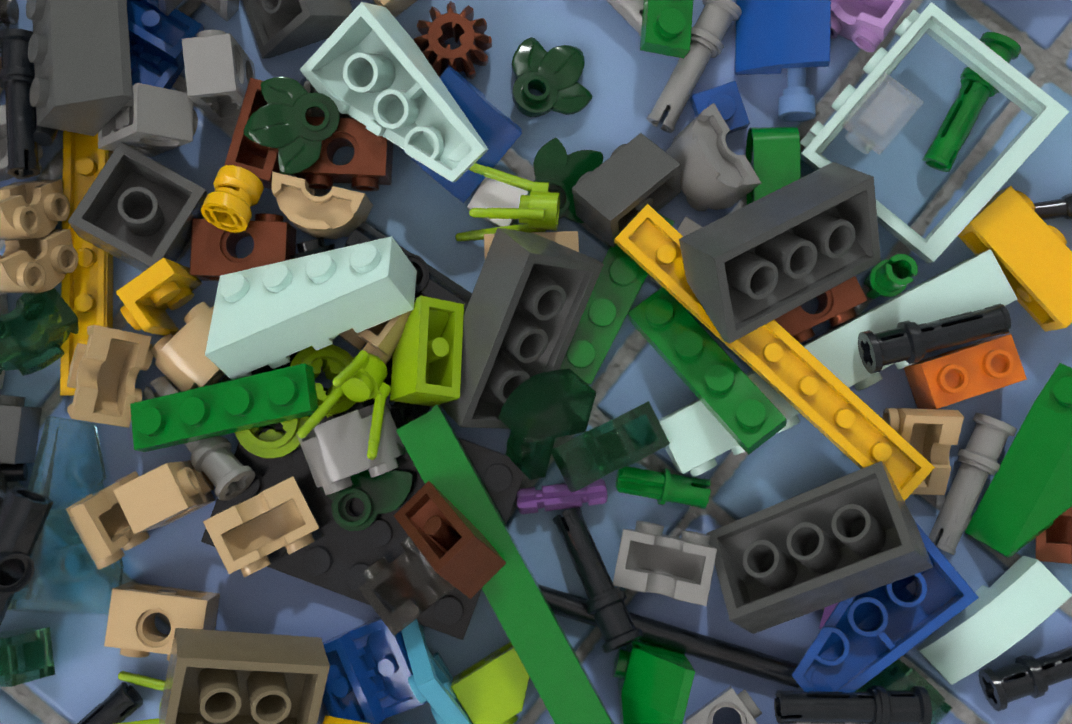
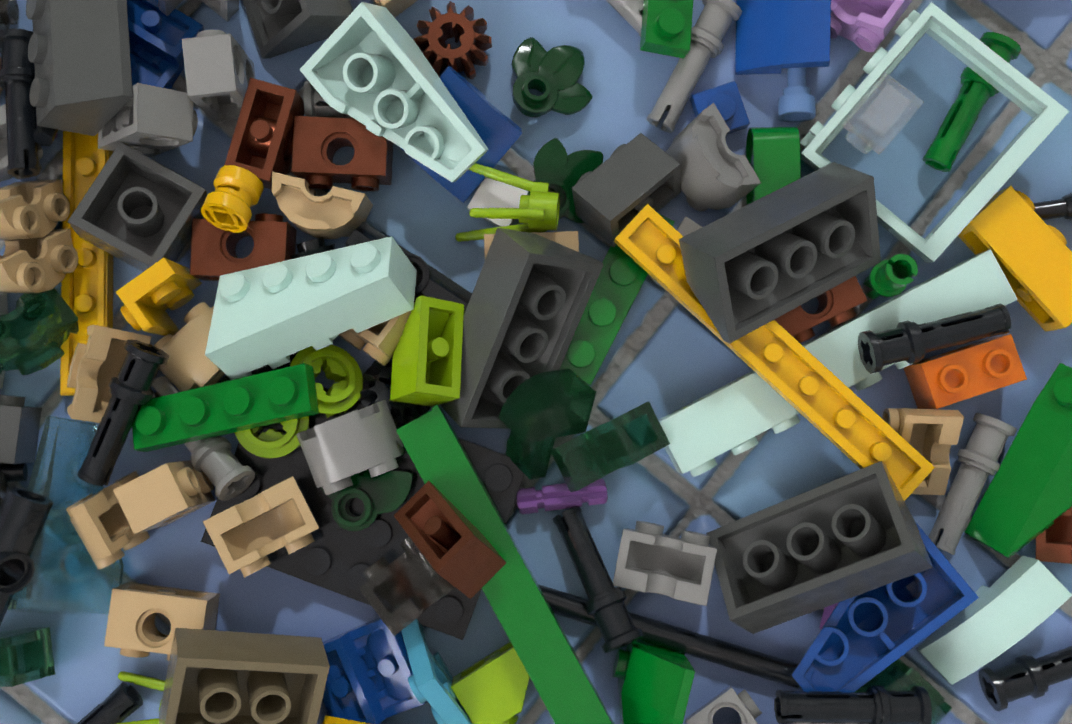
(128, 393): none -> black pin
(284, 123): dark green plate -> none
(358, 382): lime plant -> none
(663, 486): green axle -> none
(707, 370): green plate -> none

